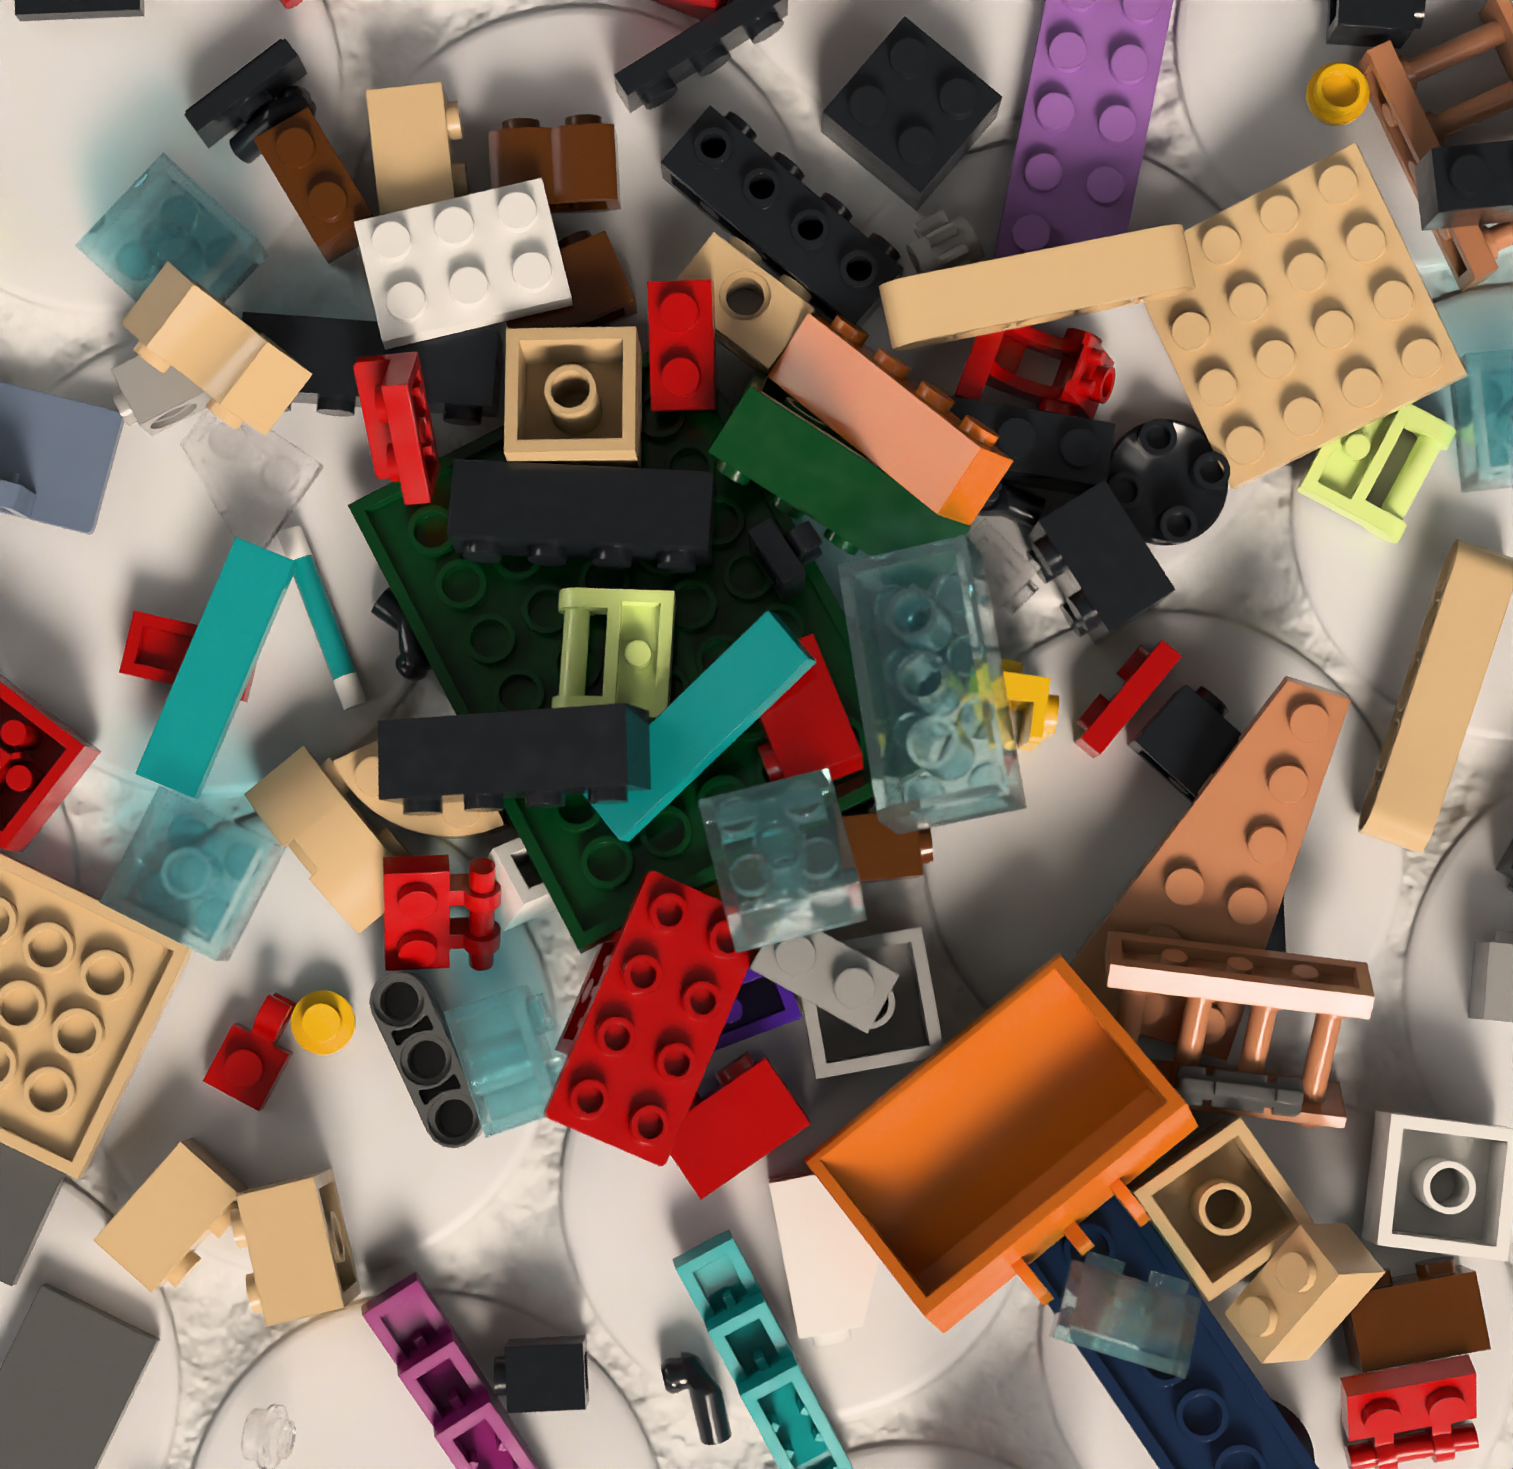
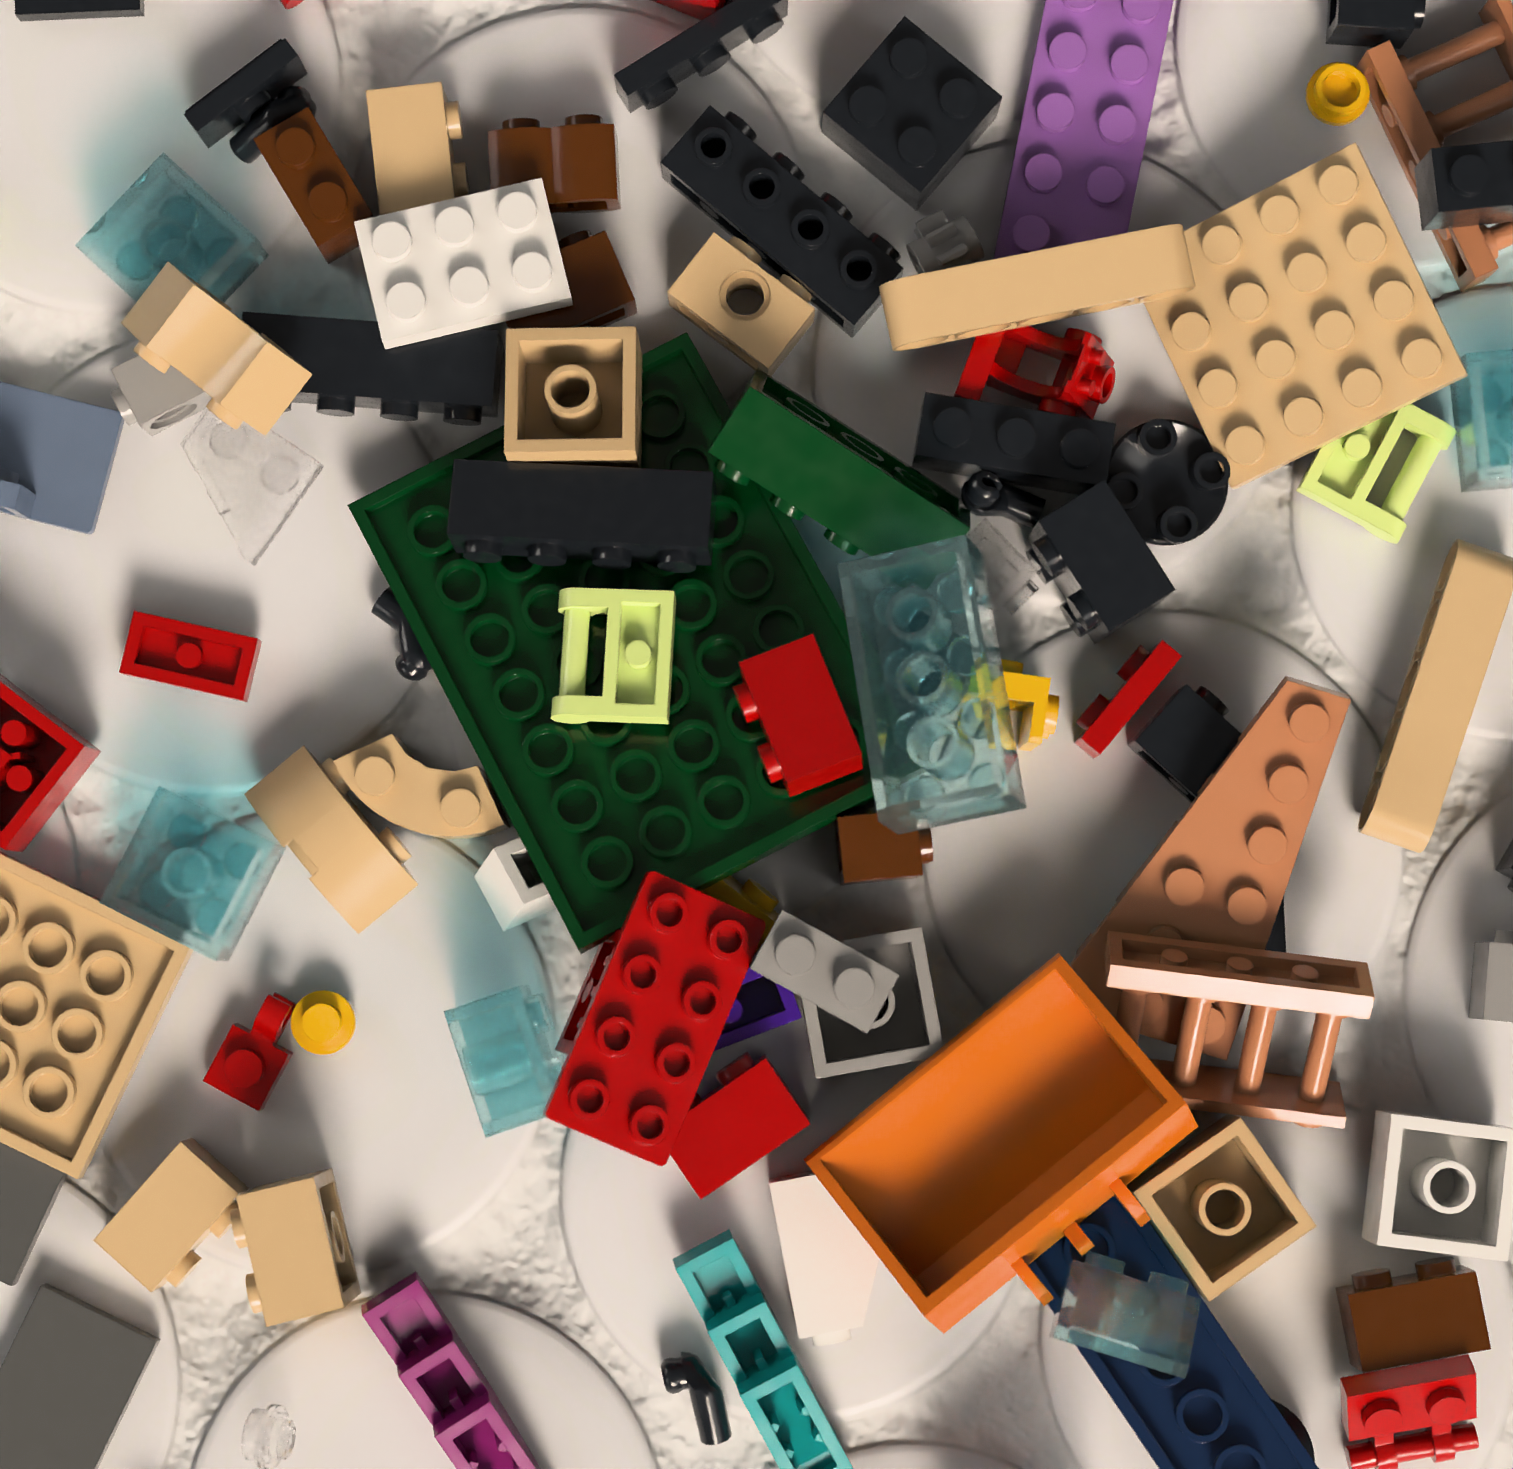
(216, 668): teal tile -> none
(323, 619): teal bar -> none
(399, 423): red bracket -> none
(404, 1036): dark grey beam -> none
(418, 912): red plate -> none
(514, 756): black brick -> none
(543, 1374): black brick -> none
(682, 345): red plate -> none
(711, 717): teal tile -> none
(782, 860): clear light blue brick -> none
(784, 556): black tile -> none
(890, 418): orange brick -> none
(1239, 1090): dark grey axle -> none
(1304, 1292): tan brick -> none

